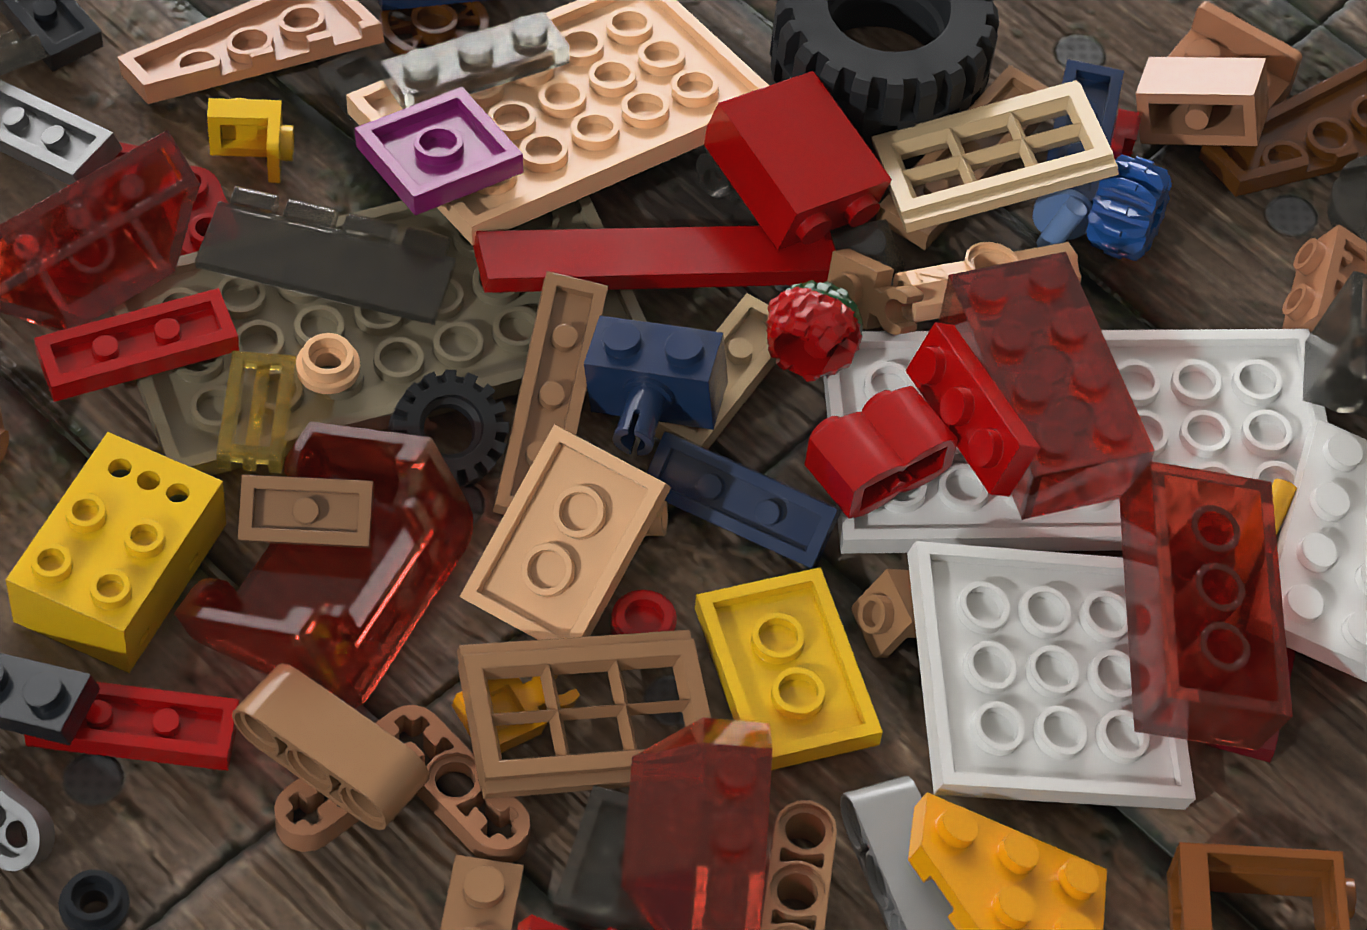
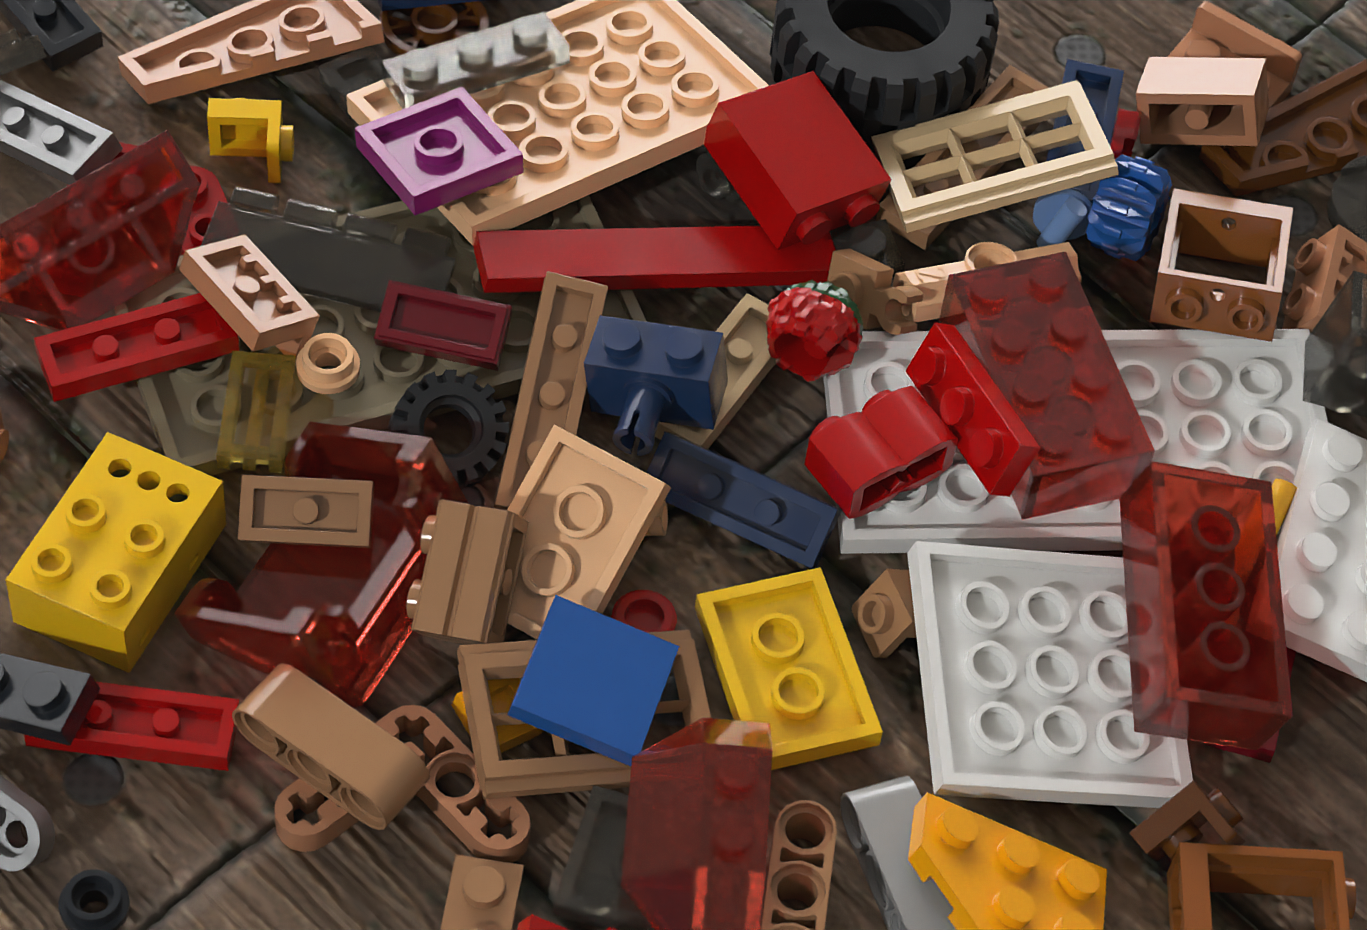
(250, 294): none -> nougat bracket
(443, 325): none -> dark red tile
(467, 573): none -> medium nougat brick
(593, 680): none -> blue tile
(1181, 819): none -> reddish brown bracket
(1255, 239): none -> dark orange window

